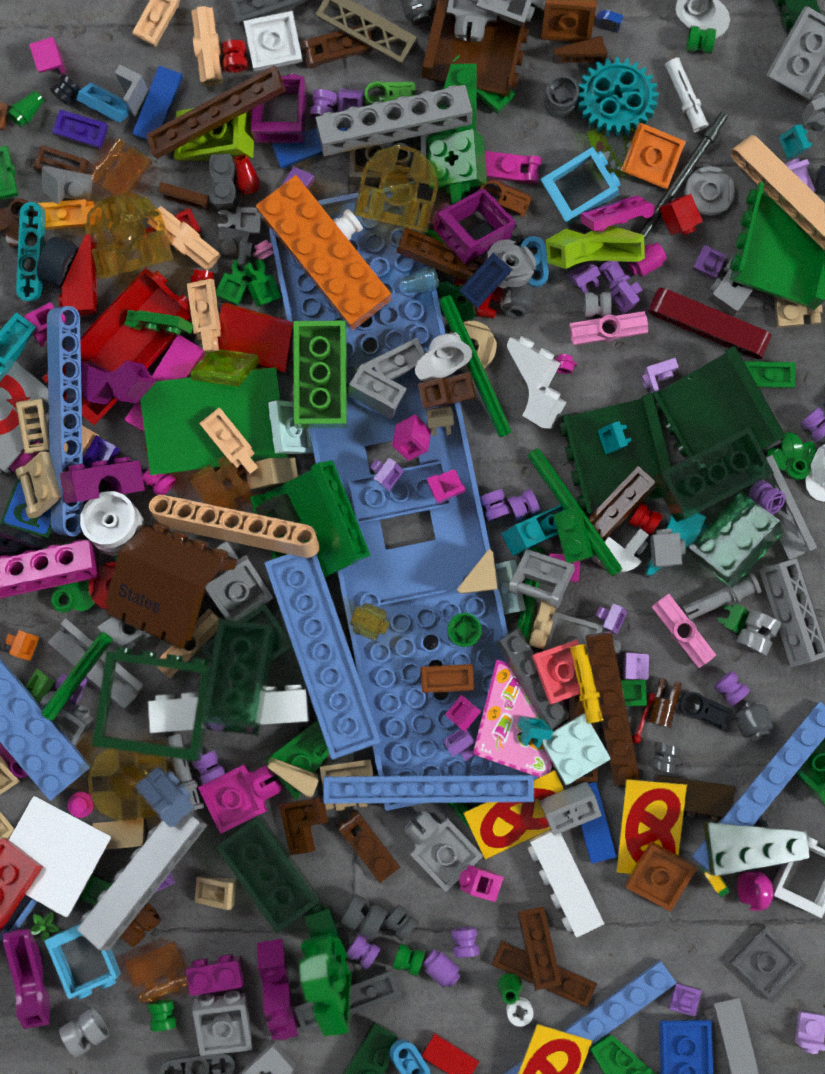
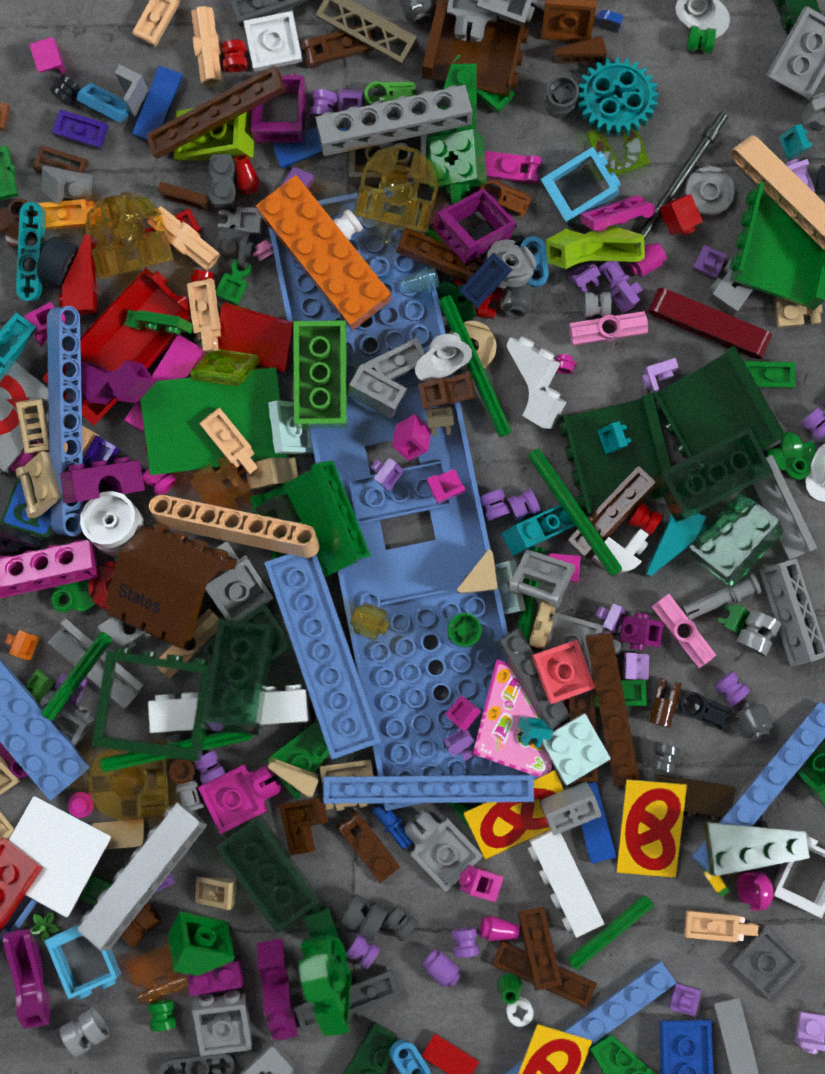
(25, 109): green cone -> none
(126, 173): clear orange plate -> none
(133, 759): none -> green axle
(164, 796): sand blue brick -> none
(181, 771): none -> reddish brown tile
(199, 944): none -> green slope
(261, 287): green plate -> none
(392, 825): none -> blue axle
(402, 958): green wheel -> none
(447, 678): dark orange tile -> none
(498, 929): none -> dark pink cone
(573, 535): green plate -> none
(585, 679): yellow pin -> none
(610, 932): none -> green axle
(636, 737): red hinge -> none
(641, 631): none -> magenta brick
(653, 156): orange tile -> none
(660, 876): dark orange plate -> none
(667, 548): light grey brick -> none
(690, 103): white pin -> none
(717, 926): none -> light nougat hinge
(766, 496): medium lavender wheel -> none

